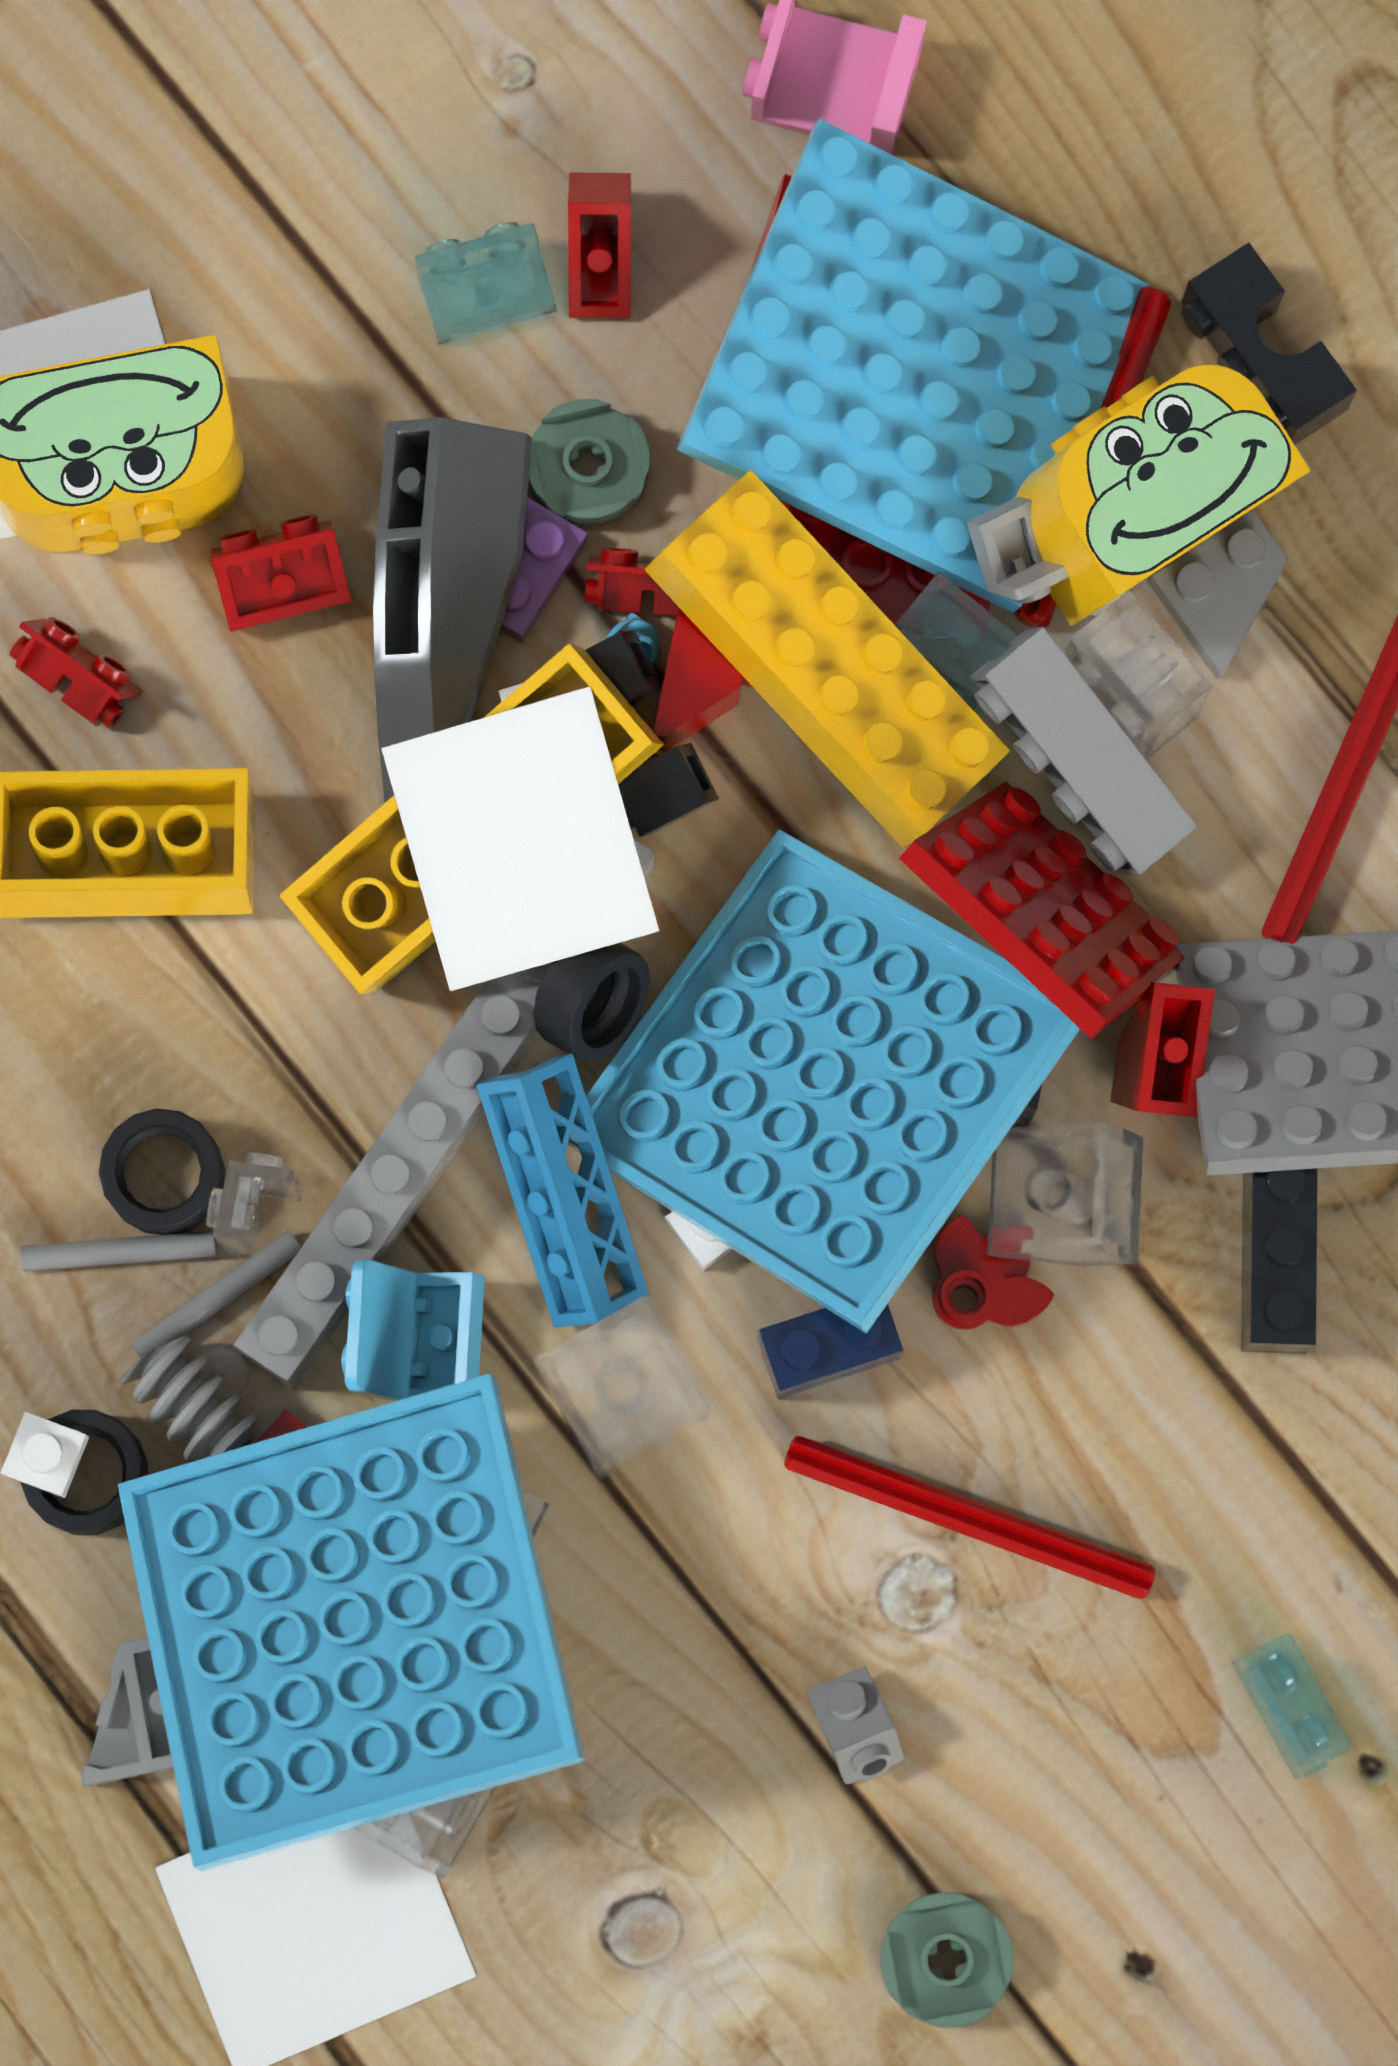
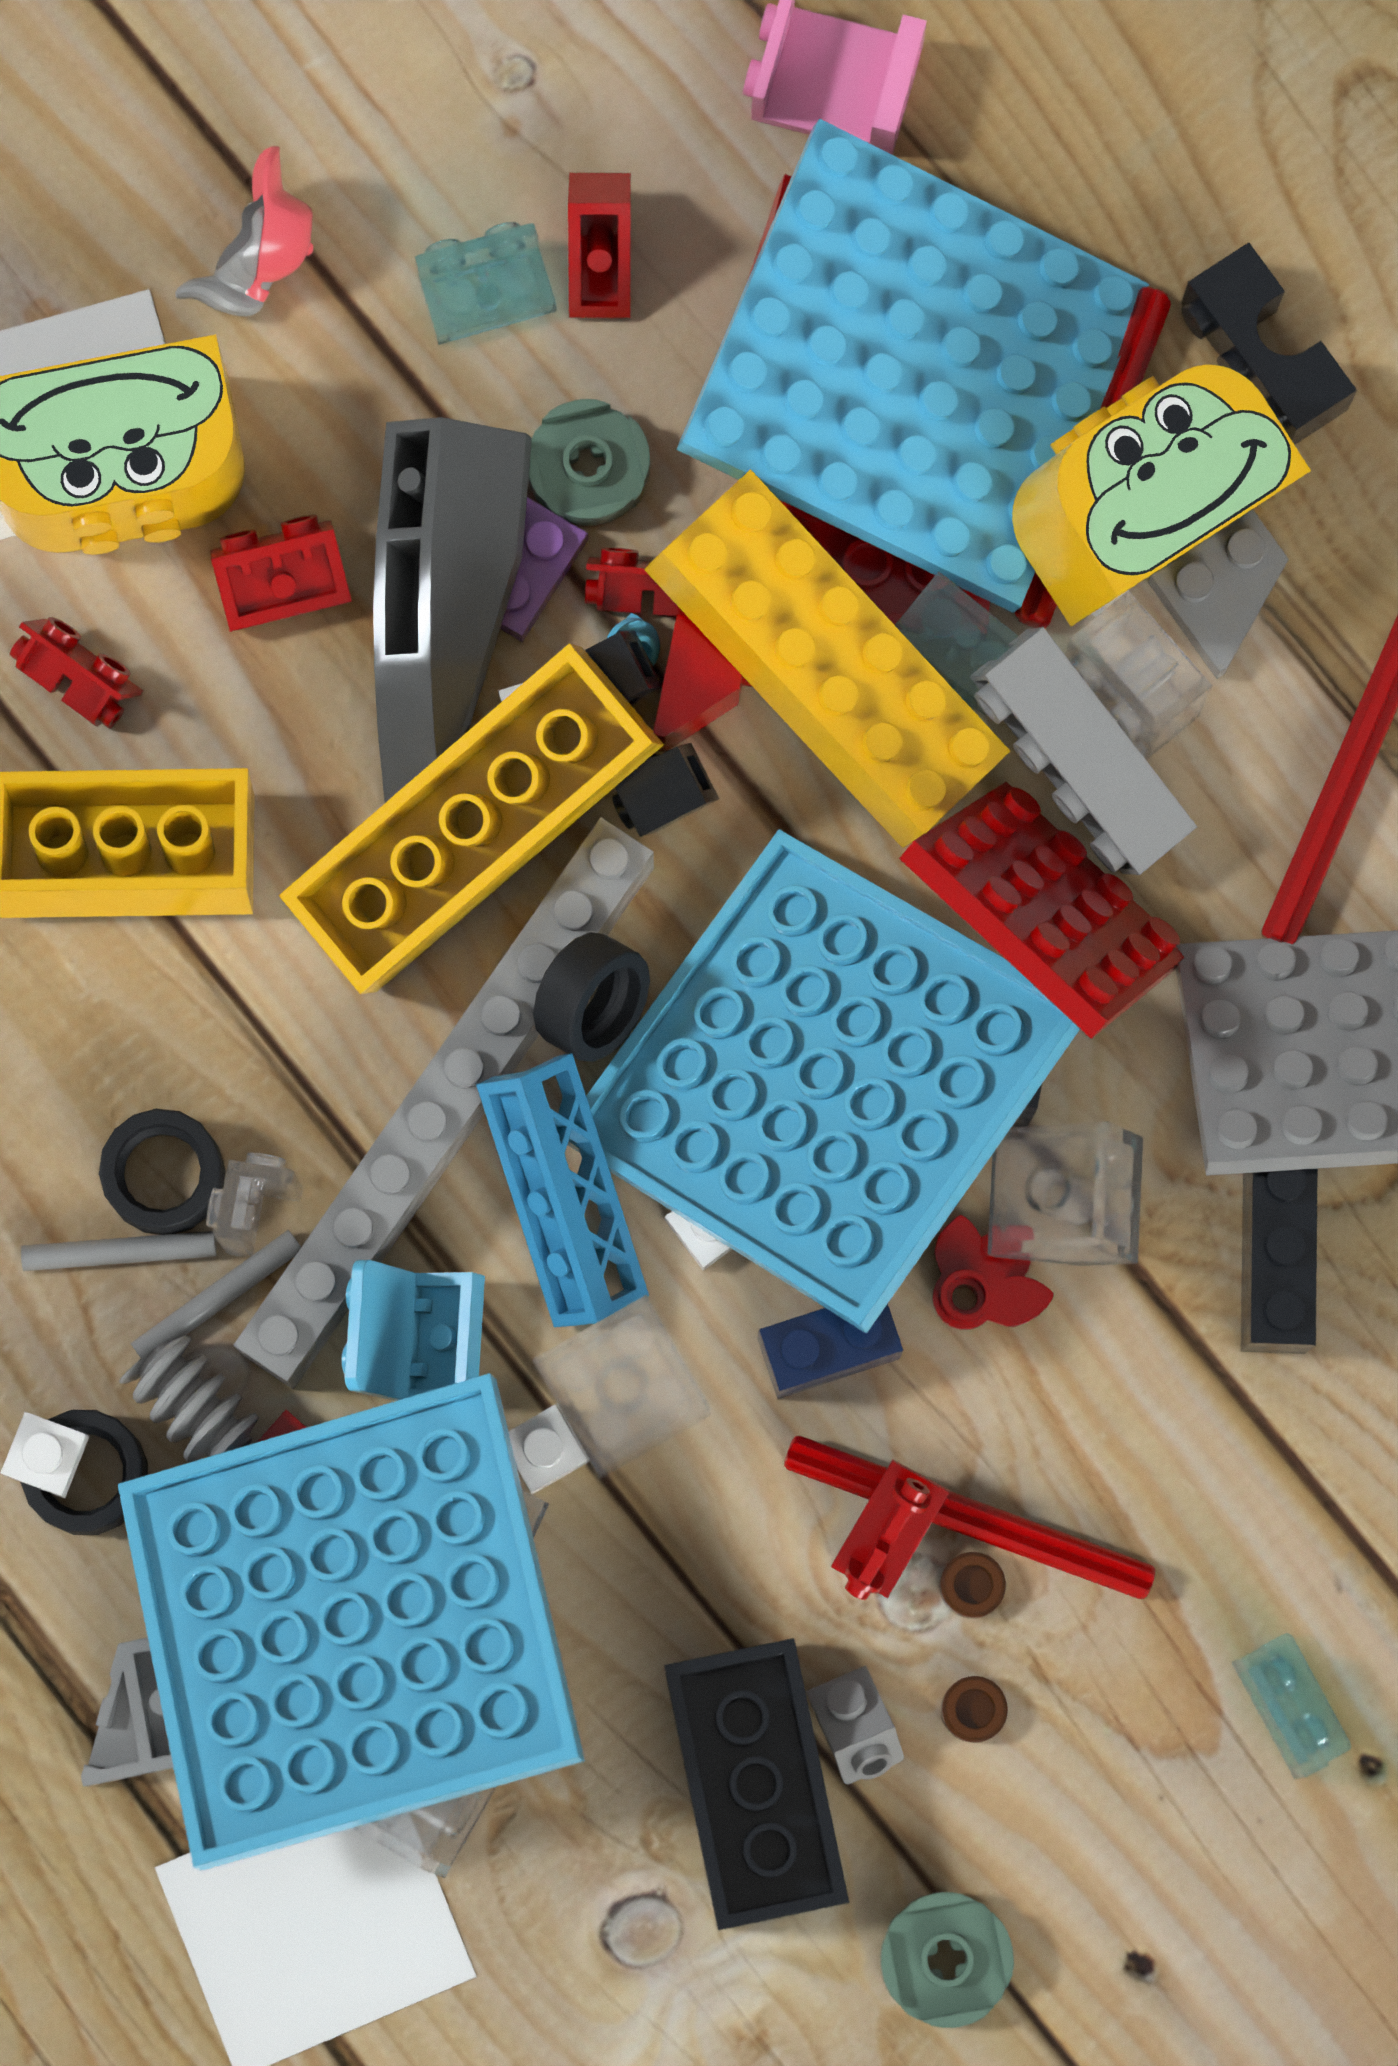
(267, 249): none -> hair
(520, 839): white sticker -> none
(545, 1449): none -> white plate
(756, 1784): none -> black brick
(888, 1531): none -> red hinge
(972, 1585): none -> reddish brown tile
(974, 1709): none -> reddish brown tile
(1010, 553): light grey bracket -> none
(1164, 1050): red slope -> none

